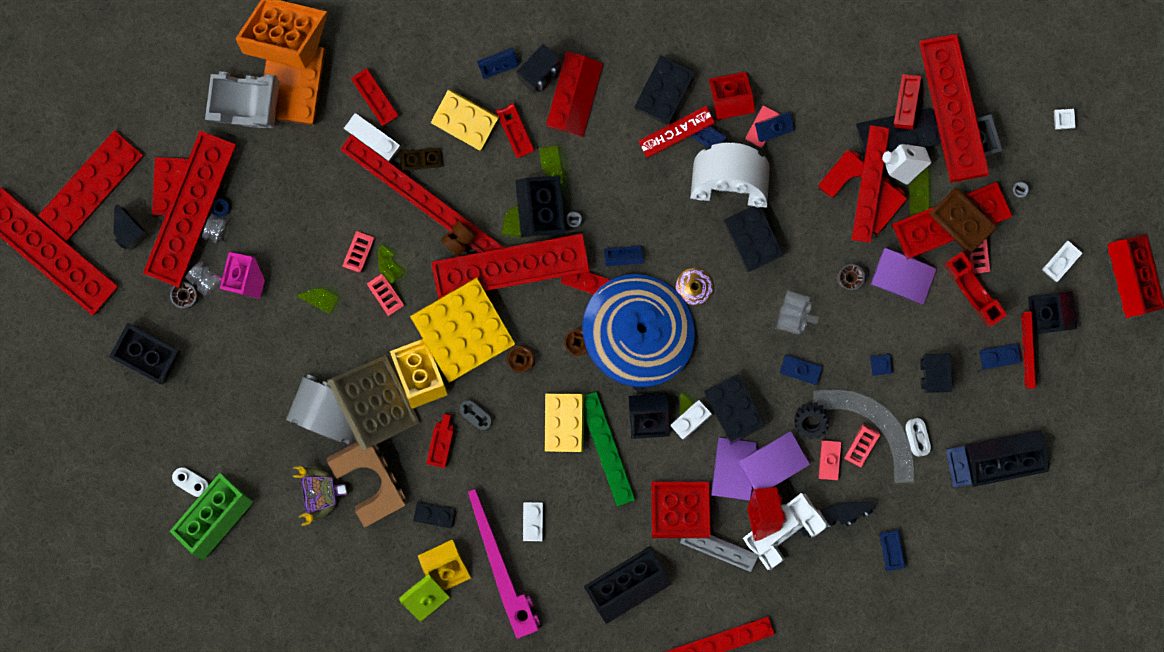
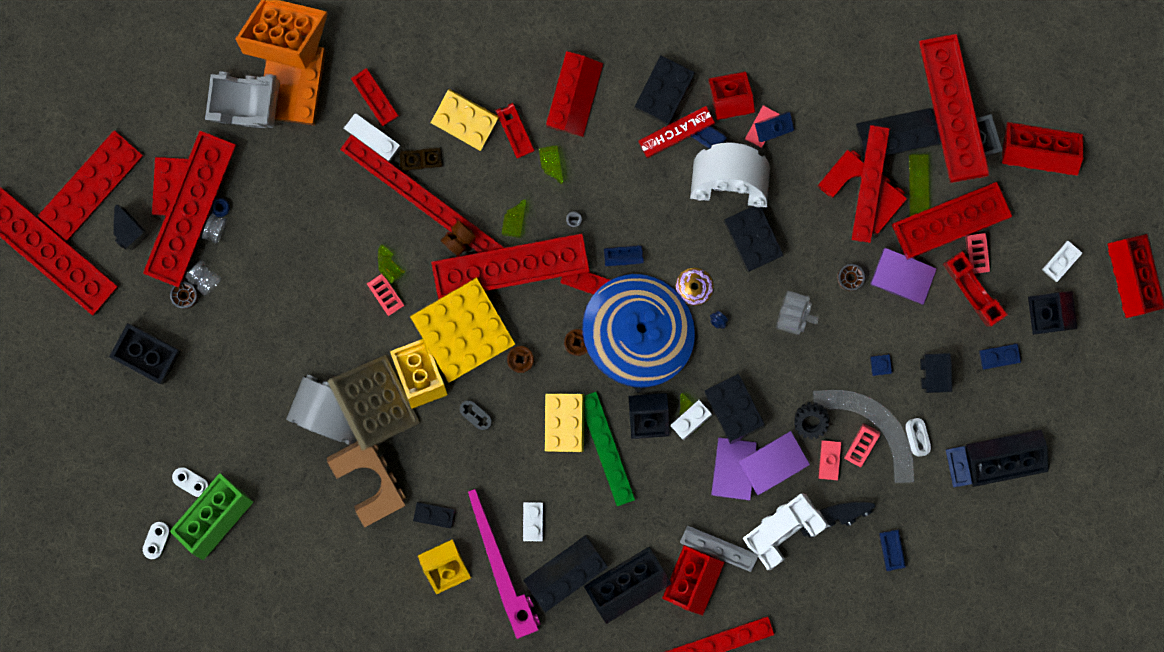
(155, 540): none -> white plate
(242, 276): dark pink slope -> none
(318, 492): torso -> none
(319, 298): clear neon green slope -> none
(346, 264): coral slope -> none
(424, 598): lime plate -> none
(440, 442): red hinge -> none
(498, 63): dark blue plate -> none
(538, 69): black brick -> none
(540, 206): black brick -> none
(565, 573): none -> black slope
(680, 509): red plate -> none
(693, 580): none -> red slope
(718, 320): none -> dark blue plate
(765, 512): red slope -> none
(800, 370): dark blue plate -> none
(906, 162): white torso -> none
(907, 101): red plate -> none
(962, 220): reddish brown tile -> none
(1019, 193): flat silver hinge -> none
(1028, 352): red tile -> none
(1042, 149): none -> red slope
(1064, 119): white plate -> none

